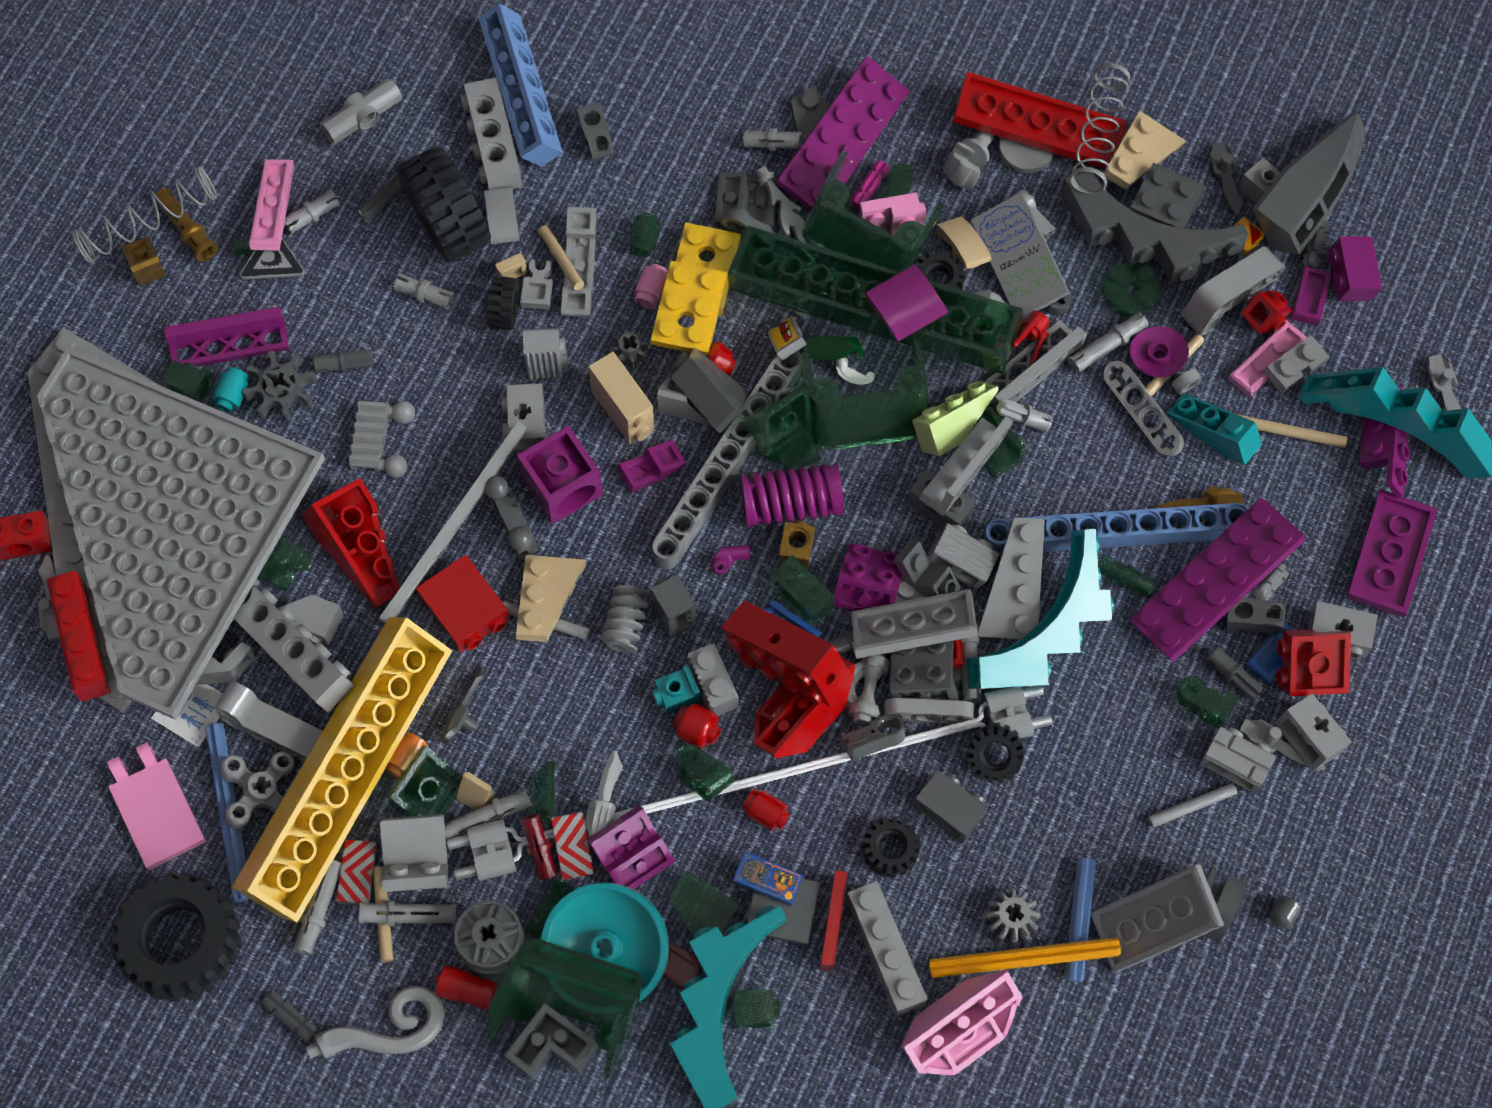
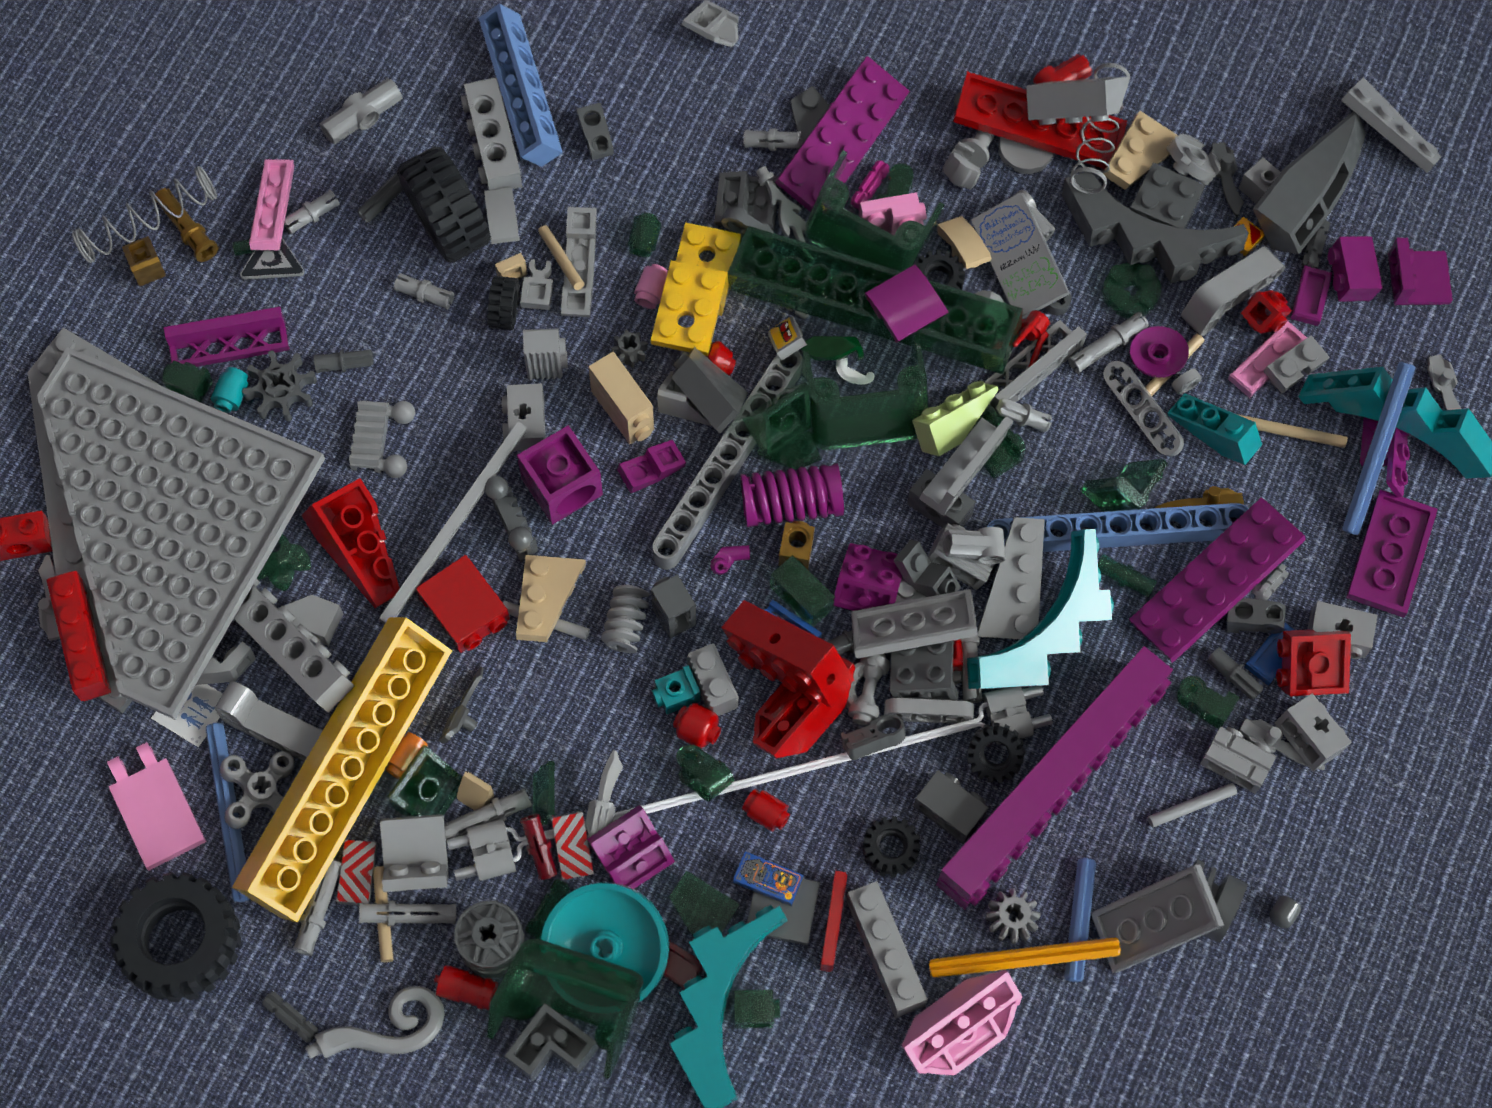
(713, 23): none -> light grey slope
(984, 544): none -> light grey piece
(1053, 779): none -> magenta piece
(1072, 69): none -> red piece
(1076, 99): none -> light grey slope
(1129, 489): none -> clear green bracket
(1193, 160): none -> light grey plate
(1378, 448): none -> medium blue axle
(1388, 122): none -> light grey wing
(1419, 275): none -> magenta bracket

